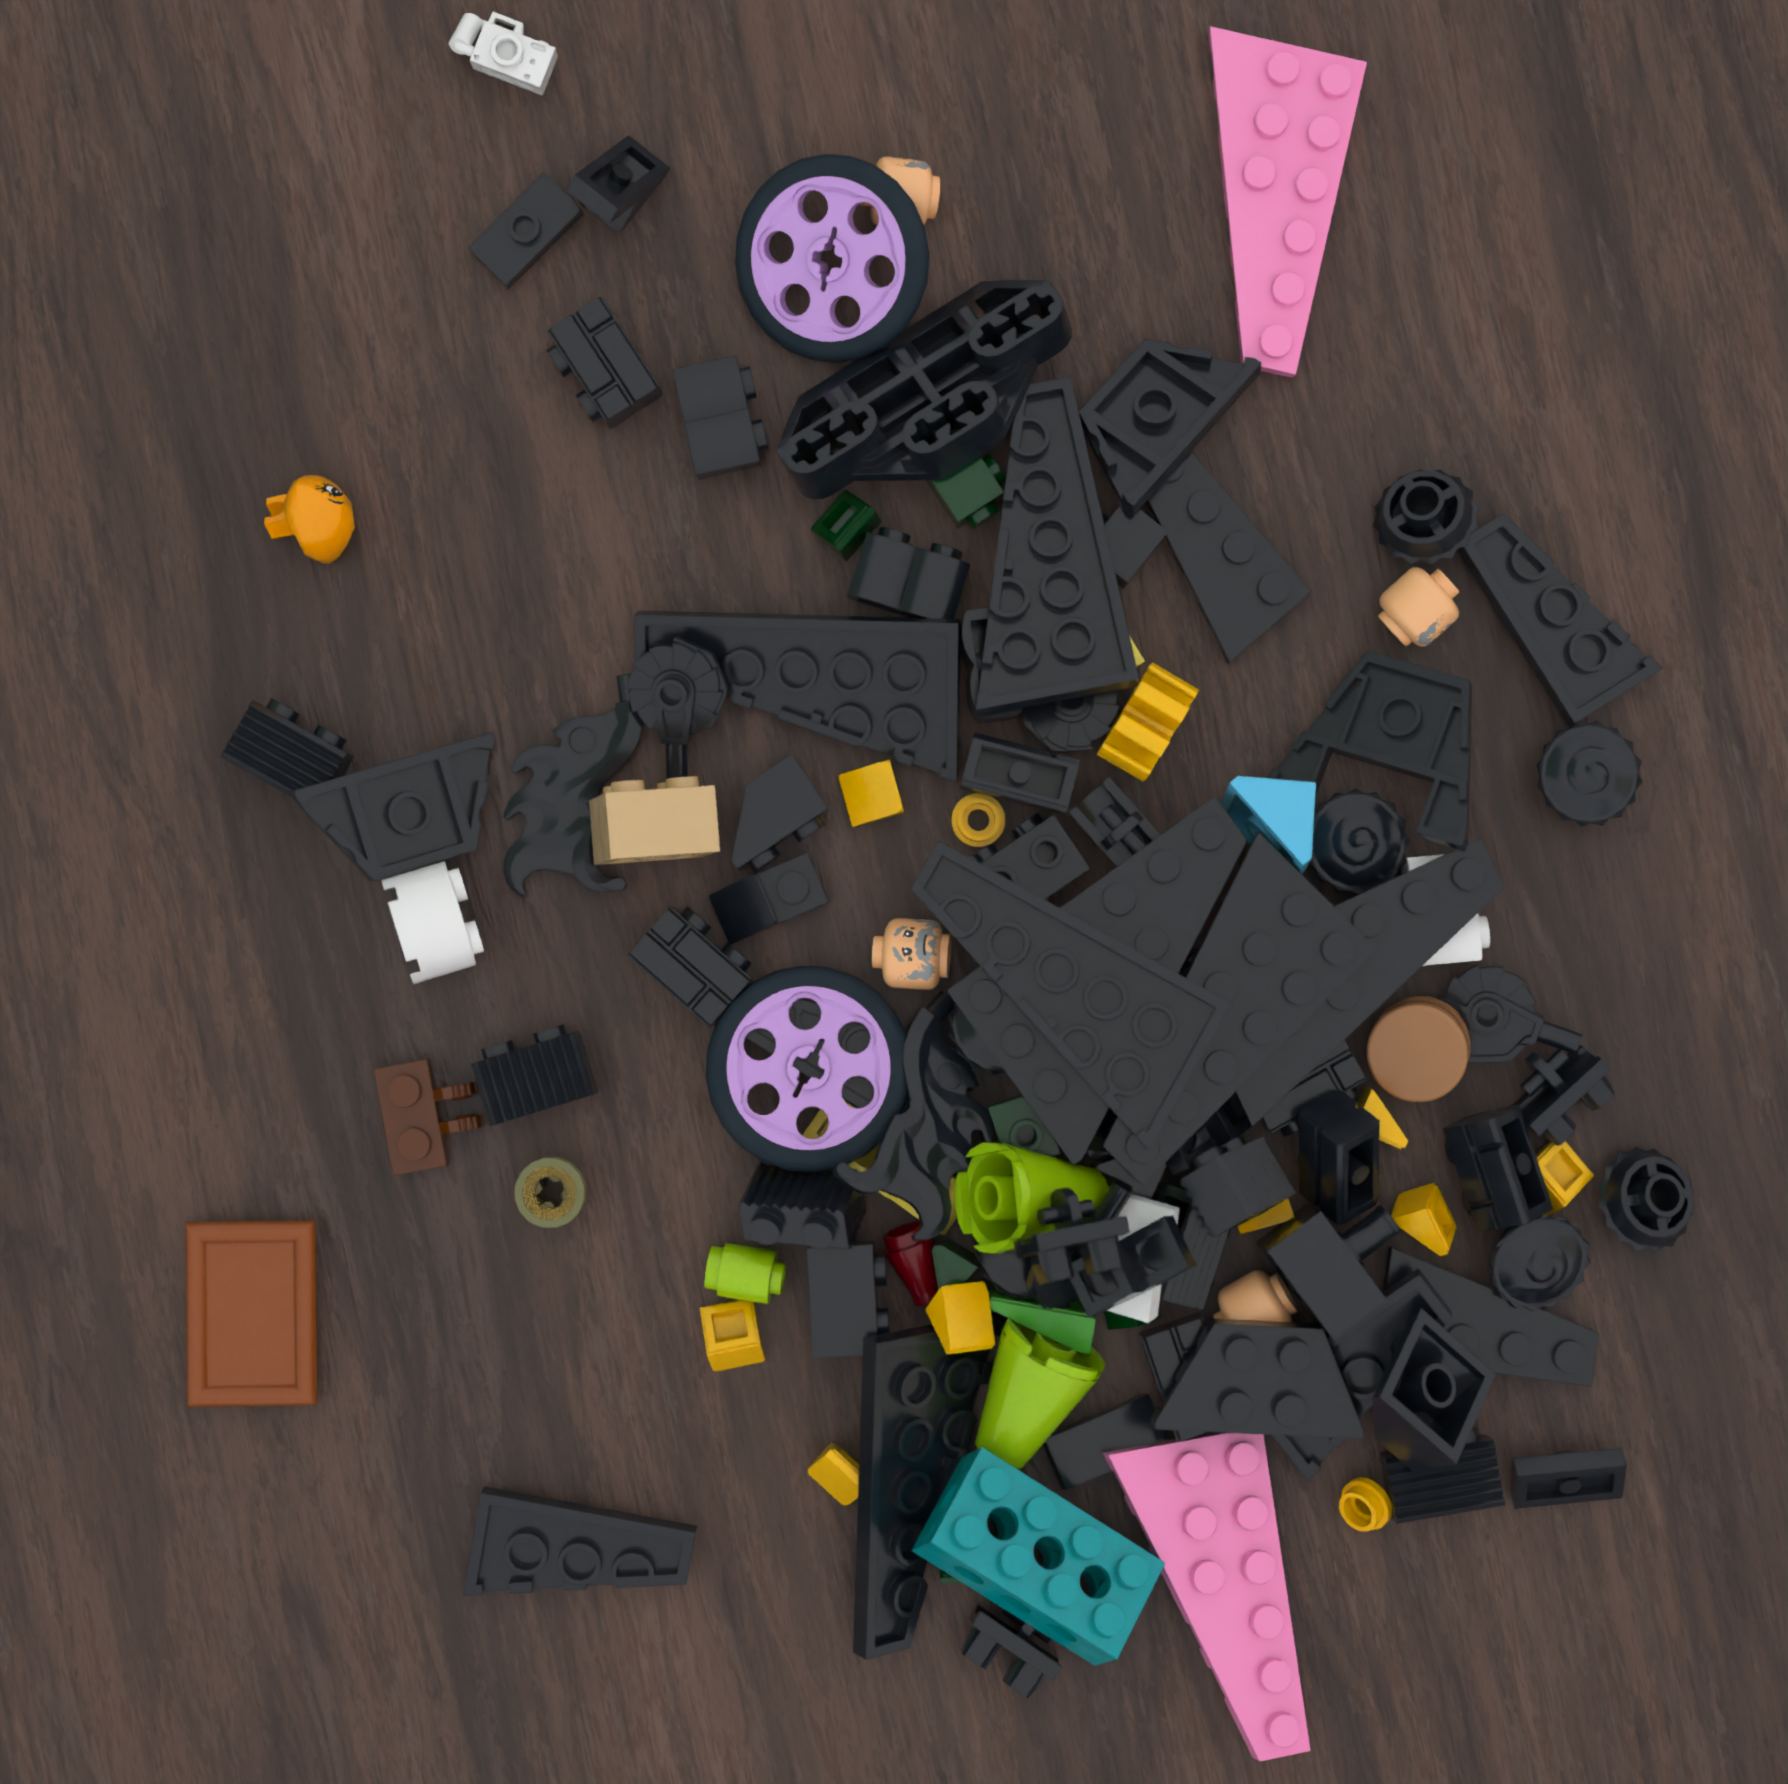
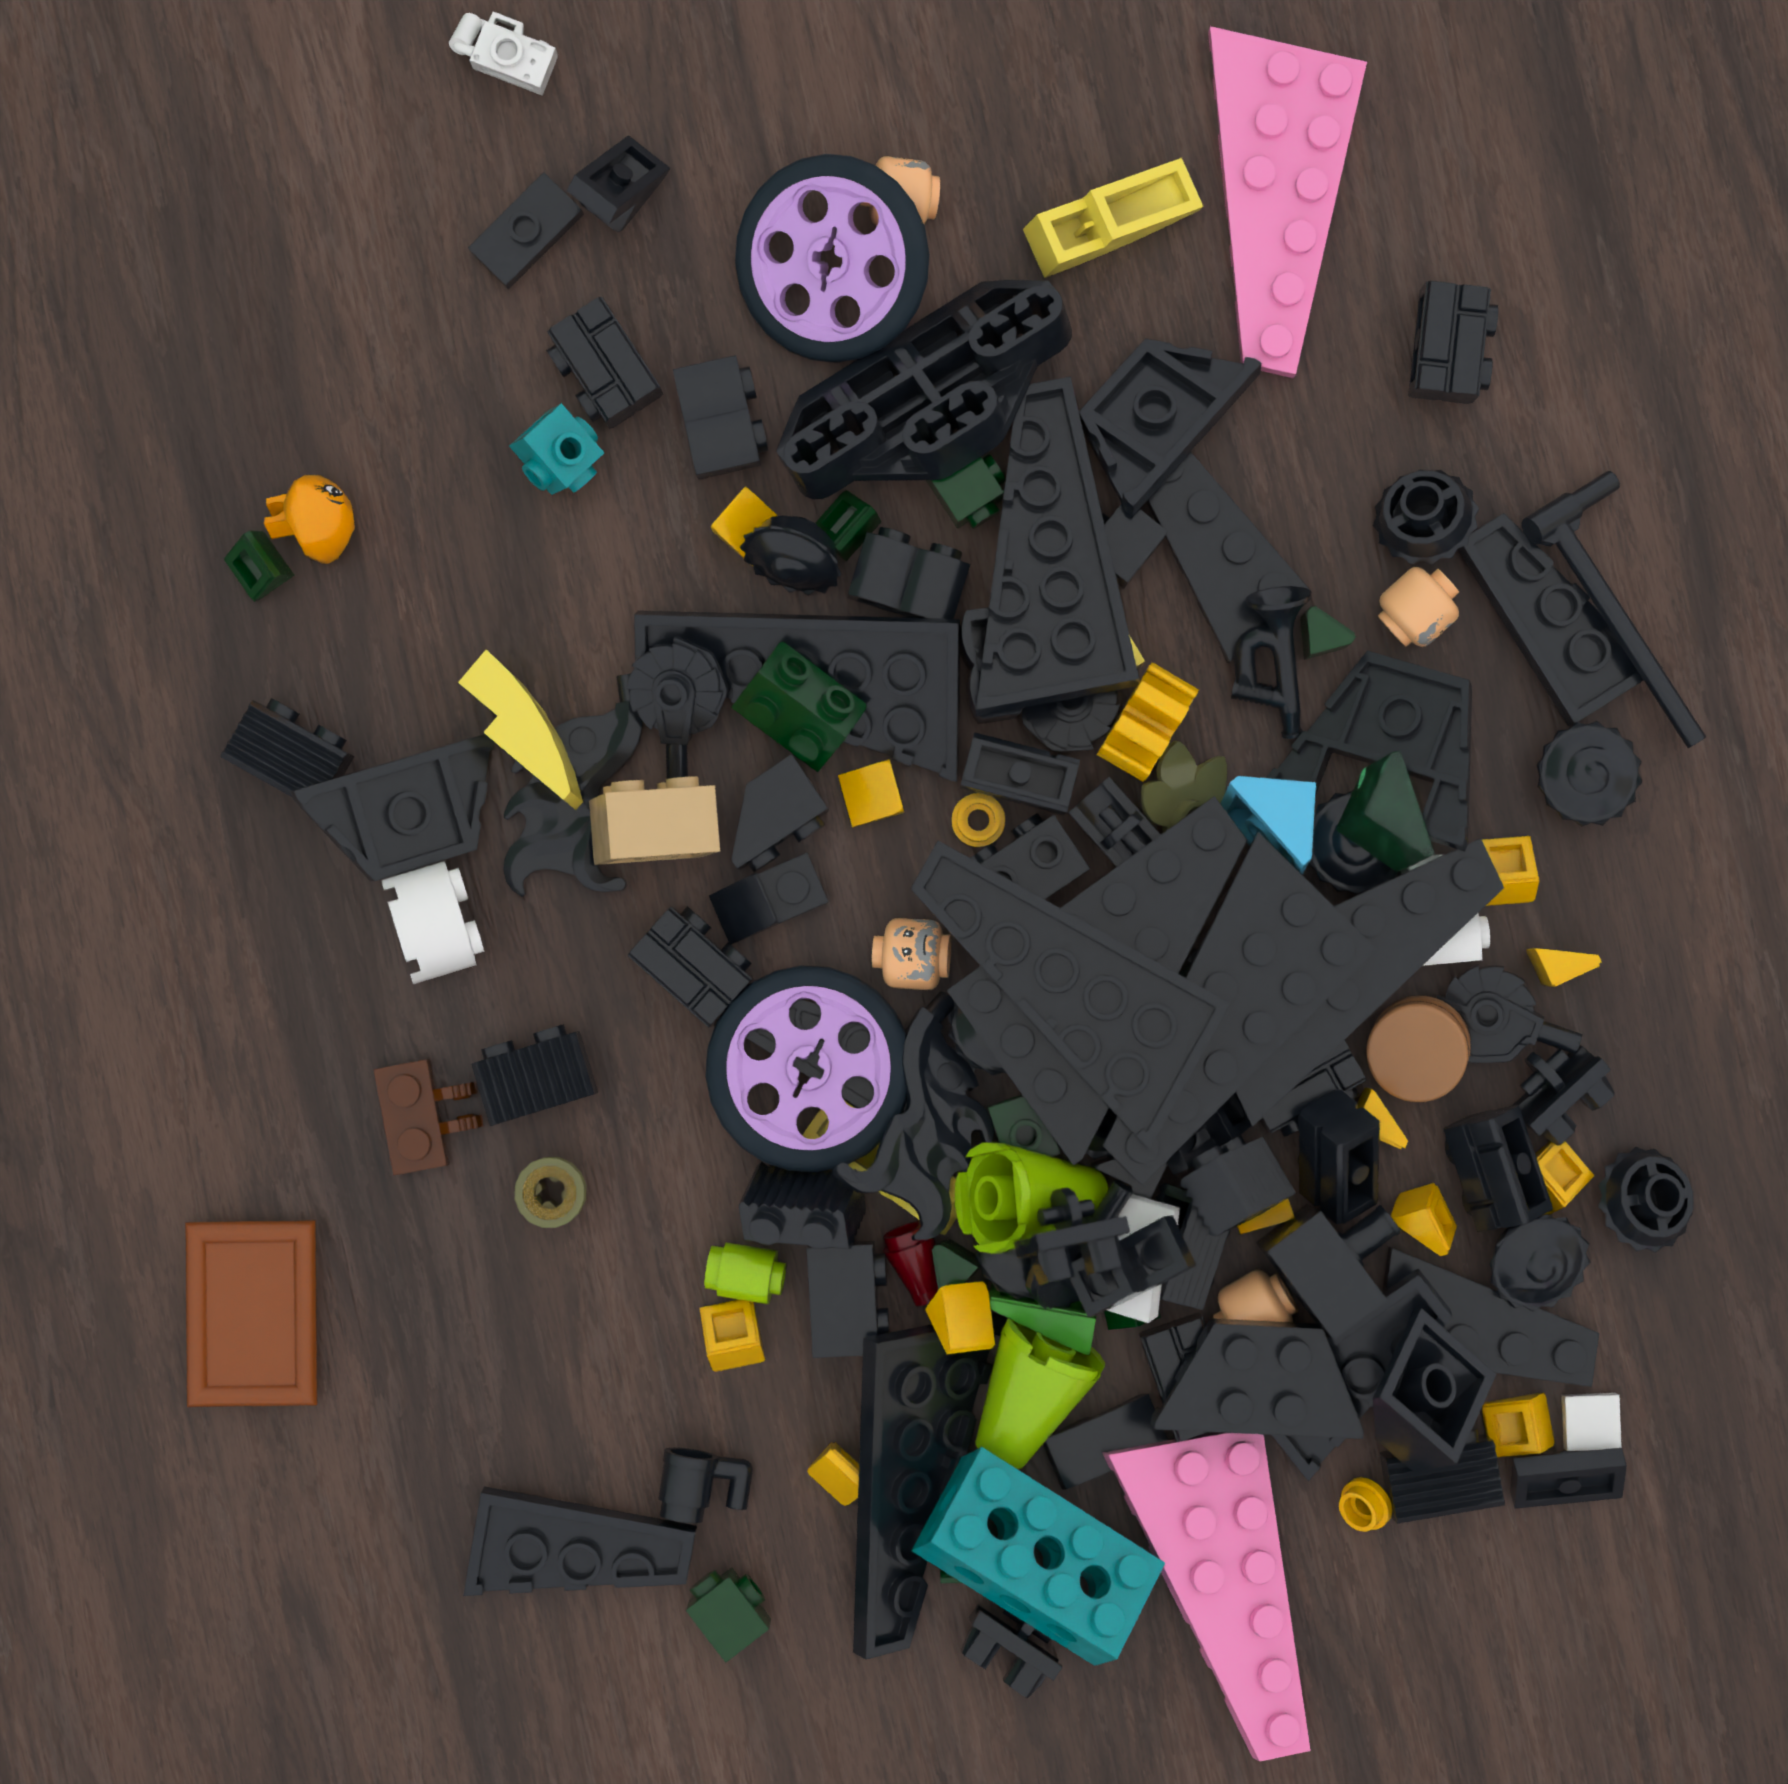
(257, 564): none -> dark green slope
(522, 726): none -> light yellow slope
(558, 451): none -> teal brick
(689, 1482): none -> black piece
(728, 1611): none -> dark green brick
(740, 518): none -> yellow slope
(793, 554): none -> black piece
(799, 706): none -> dark green bracket
(1111, 217): none -> light yellow slope
(1182, 785): none -> olive plate
(1279, 609): none -> black piece
(1323, 633): none -> dark green slope
(1386, 815): none -> clear green slope
(1451, 342): none -> black brick
(1515, 867): none -> yellow slope
(1519, 1425): none -> yellow slope
(1556, 525): none -> black bar
(1557, 966): none -> yellow slope
(1591, 1421): none -> white tile

